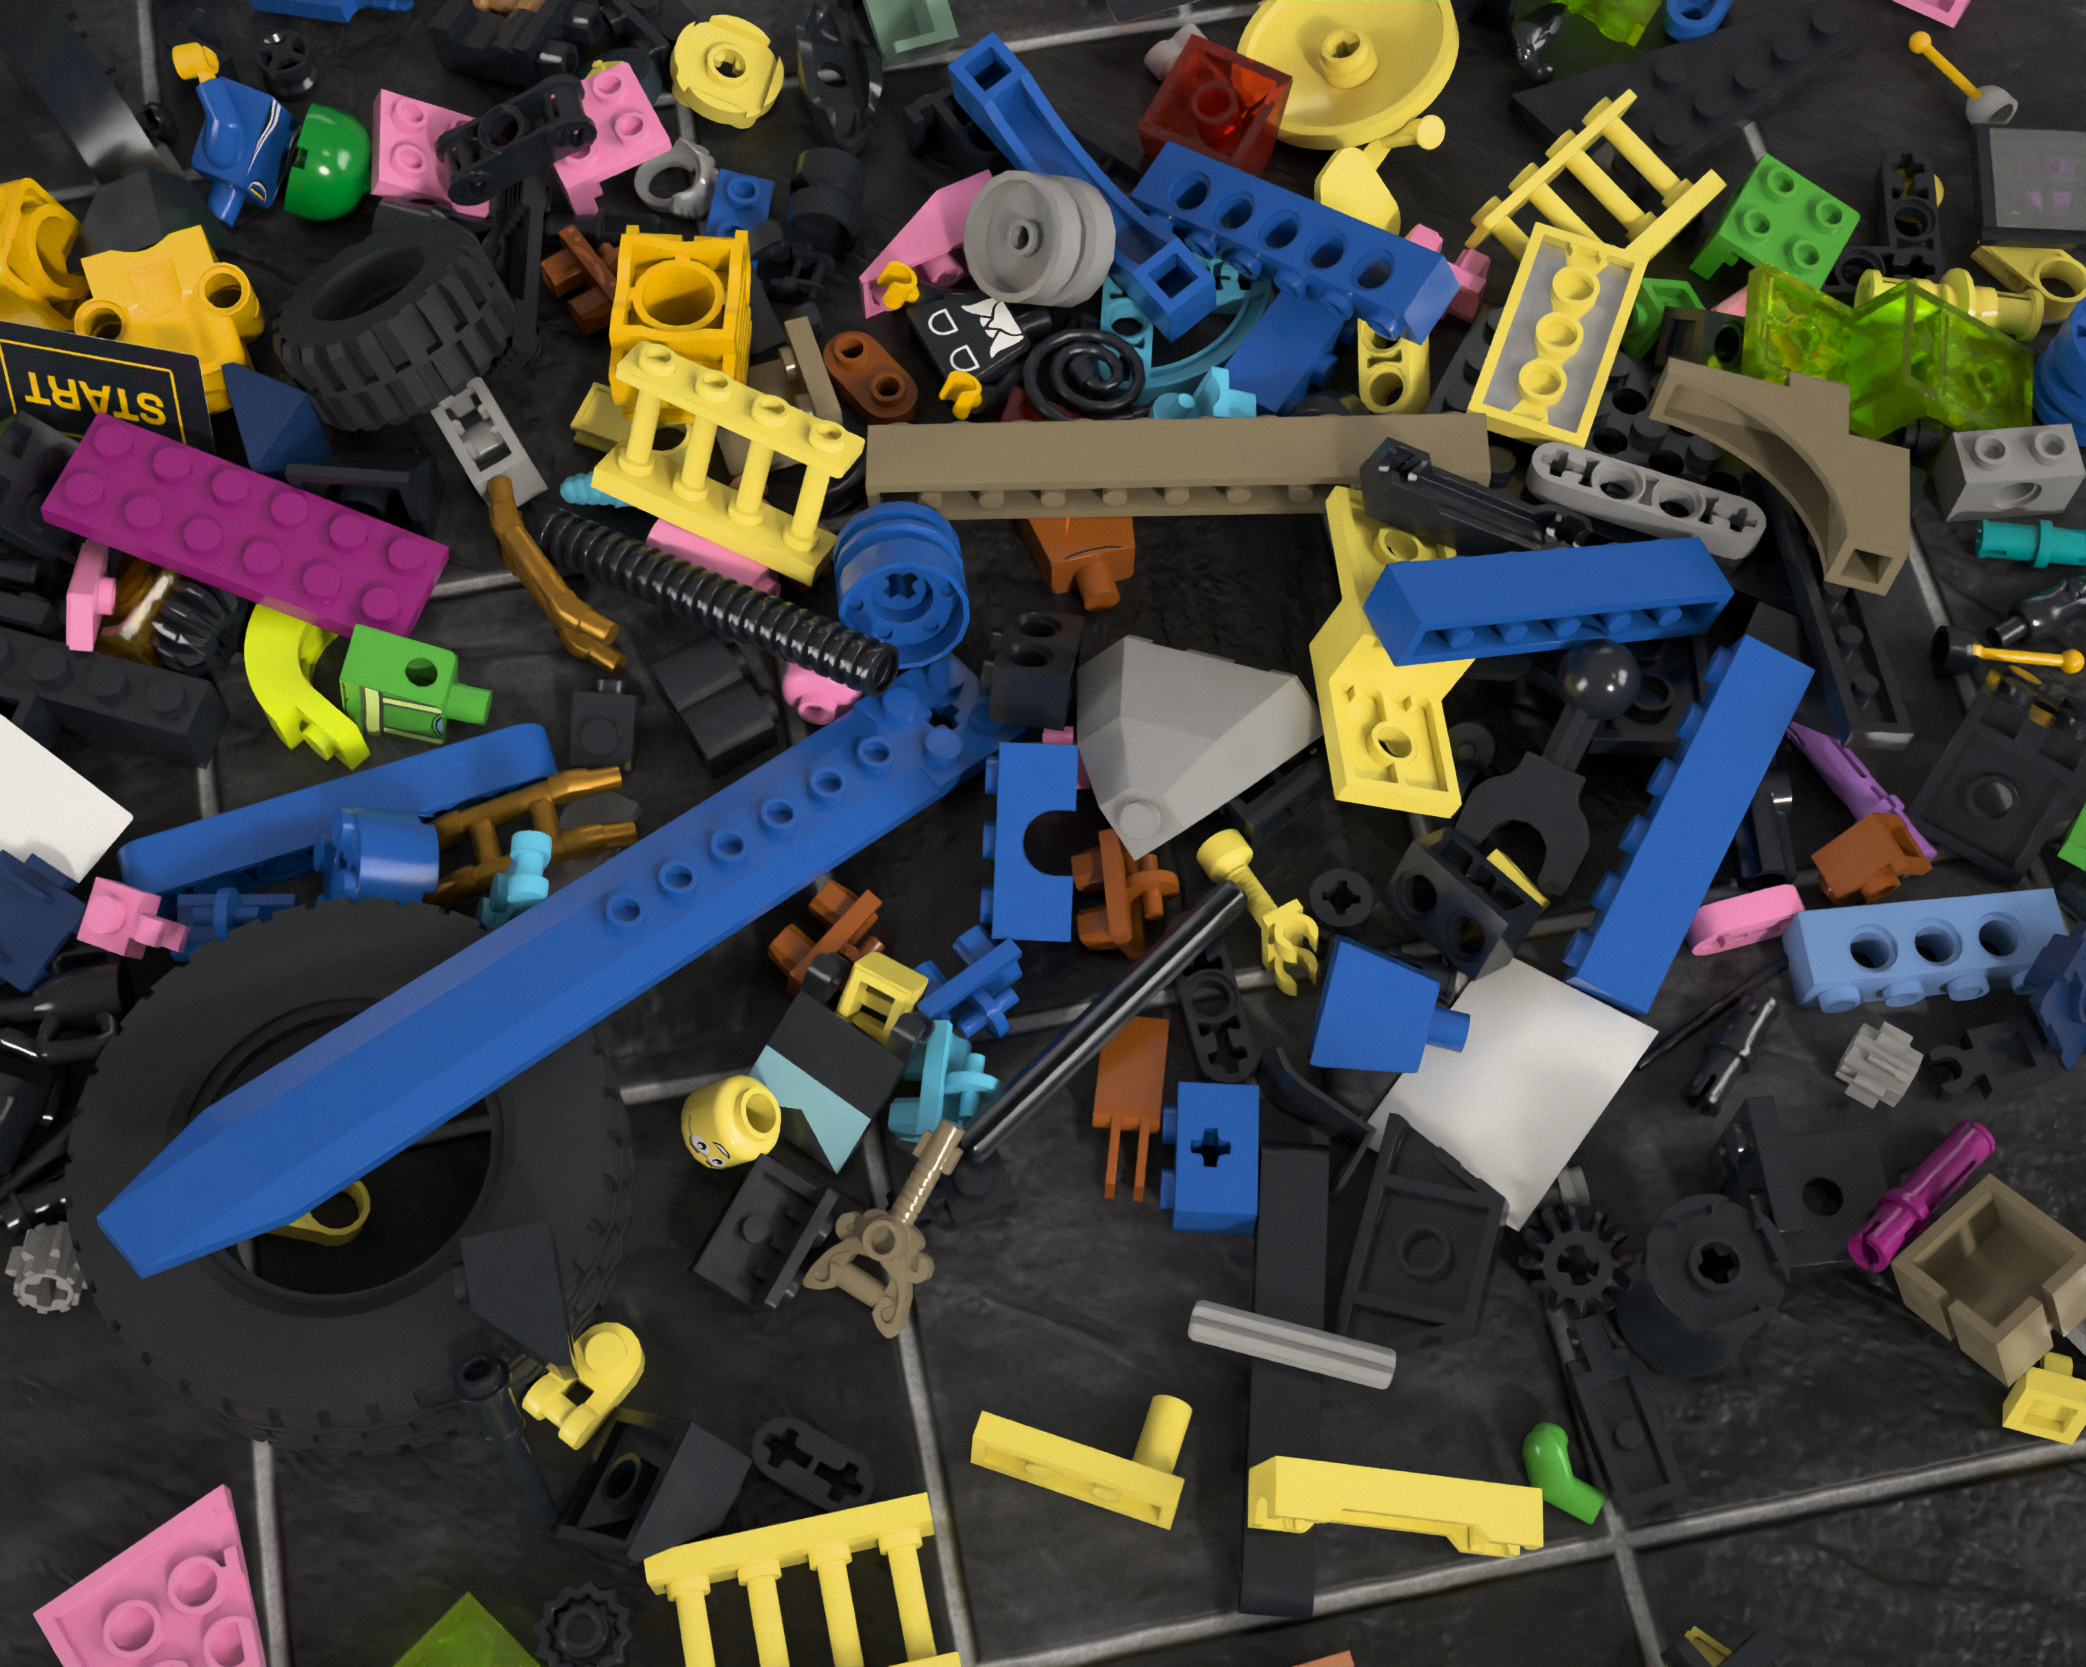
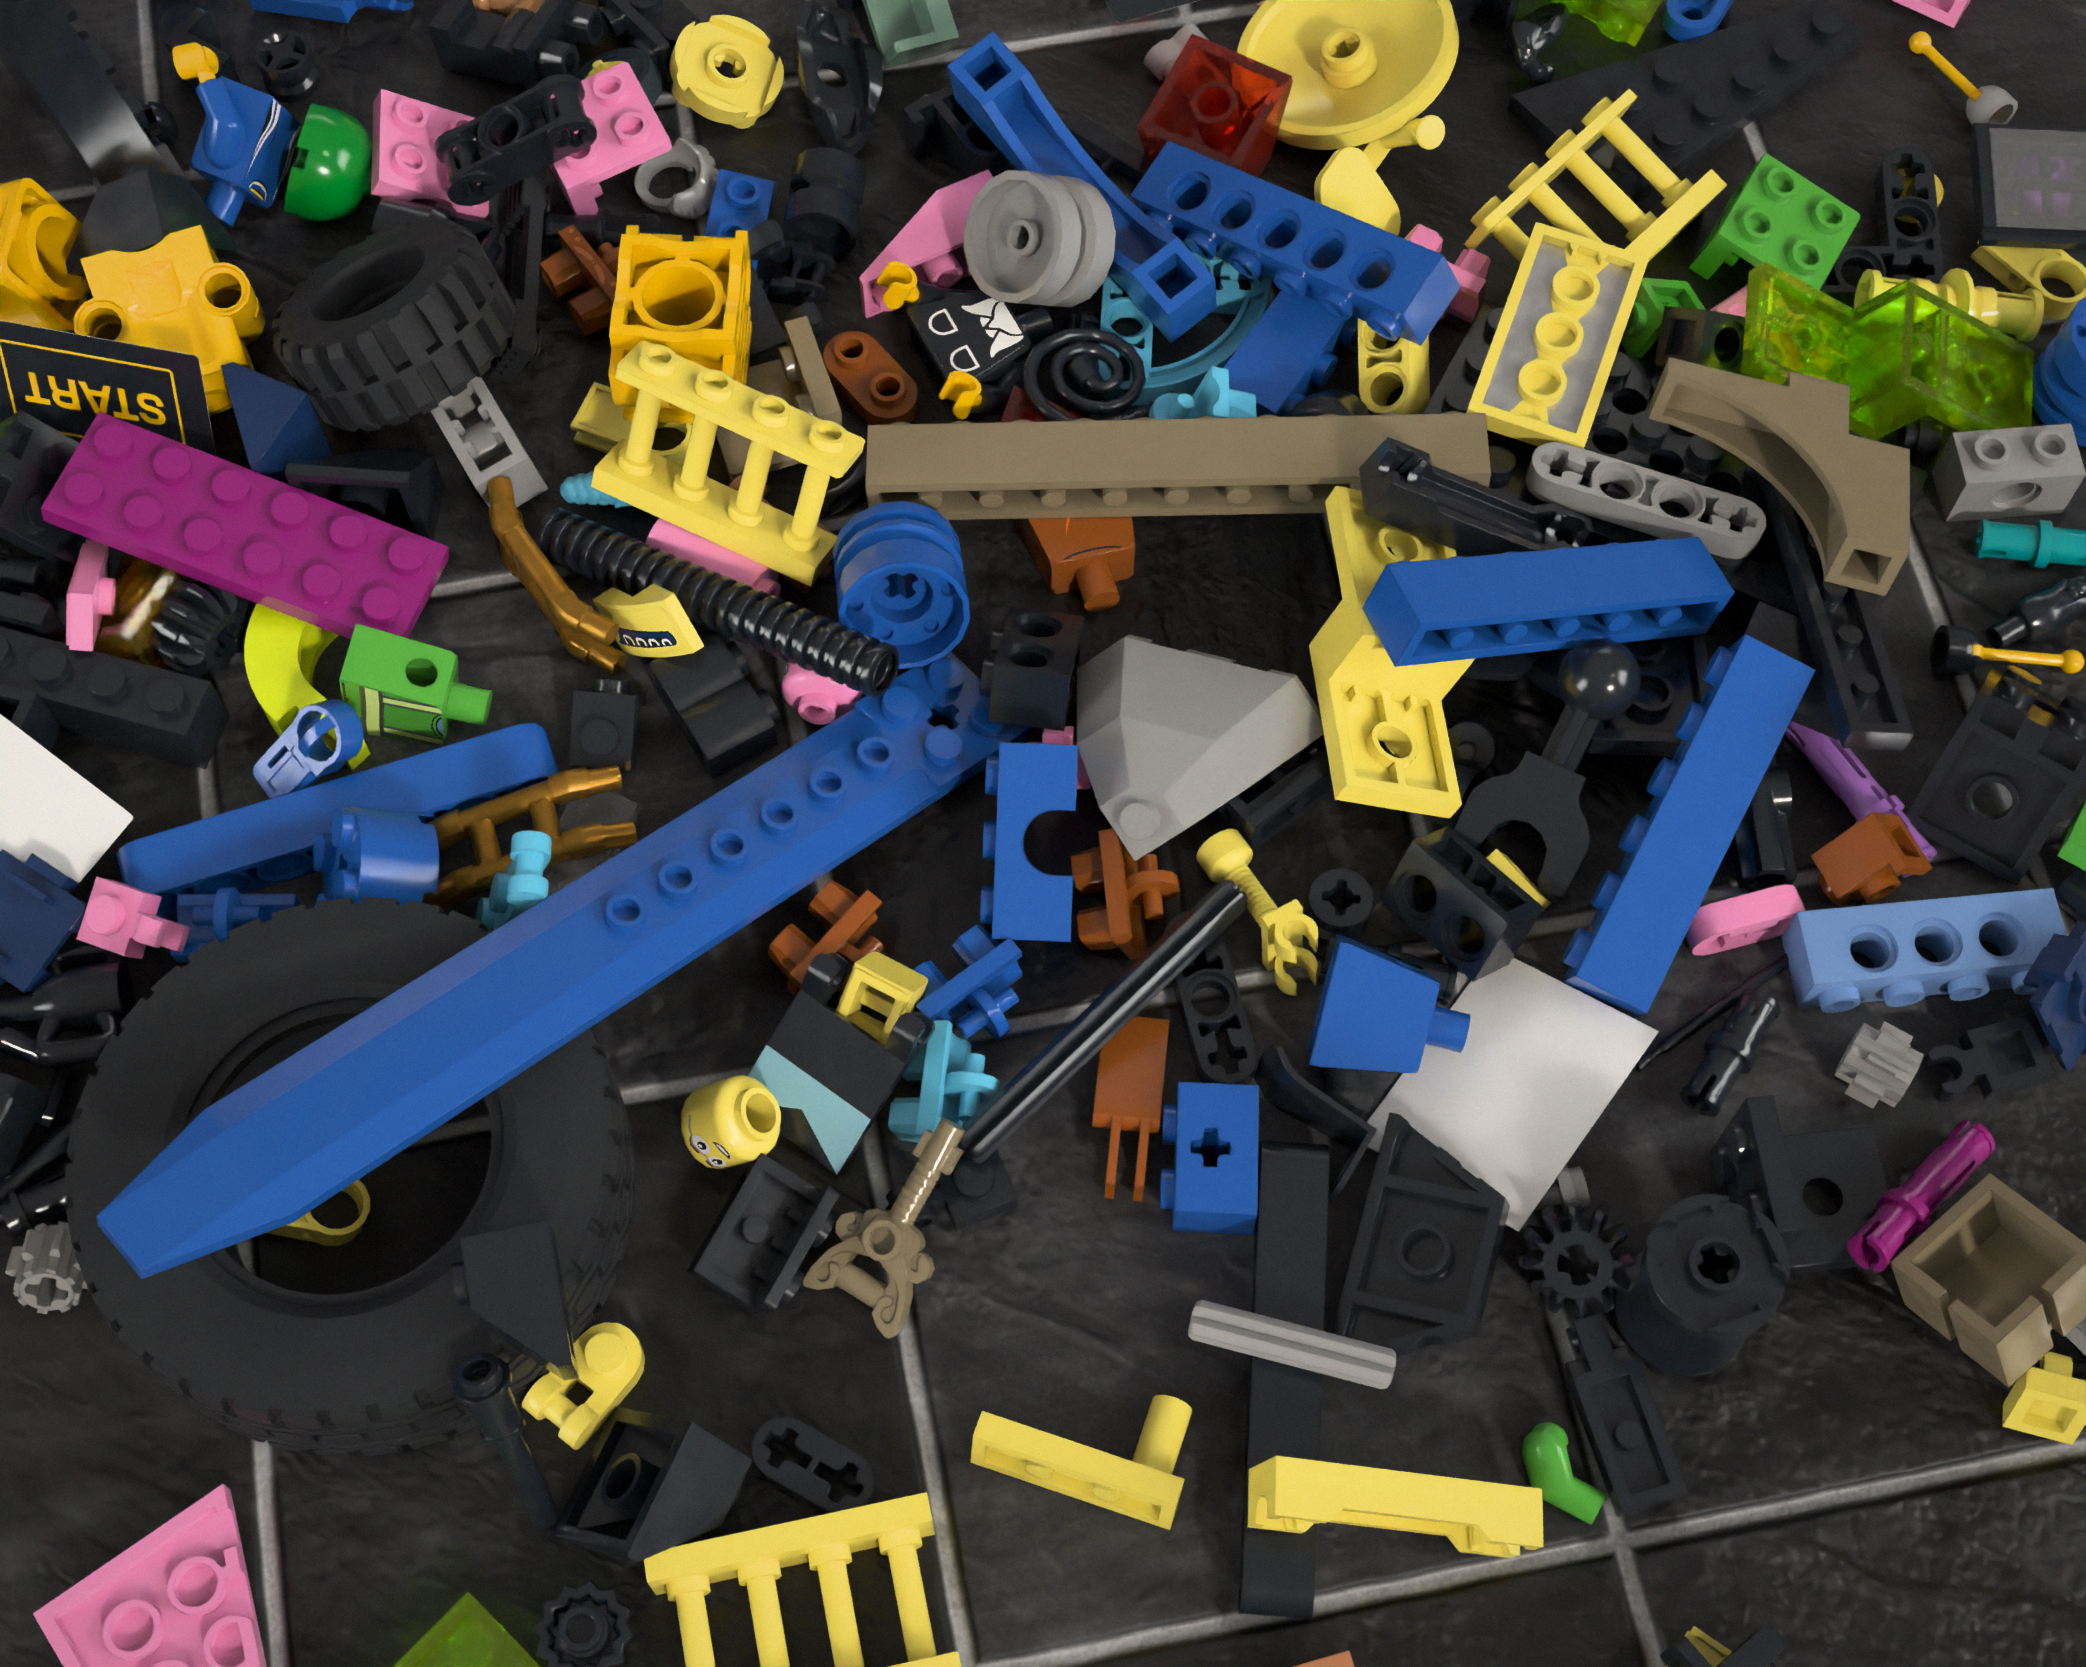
(301, 754): none -> blue piece
(649, 622): none -> light yellow slope

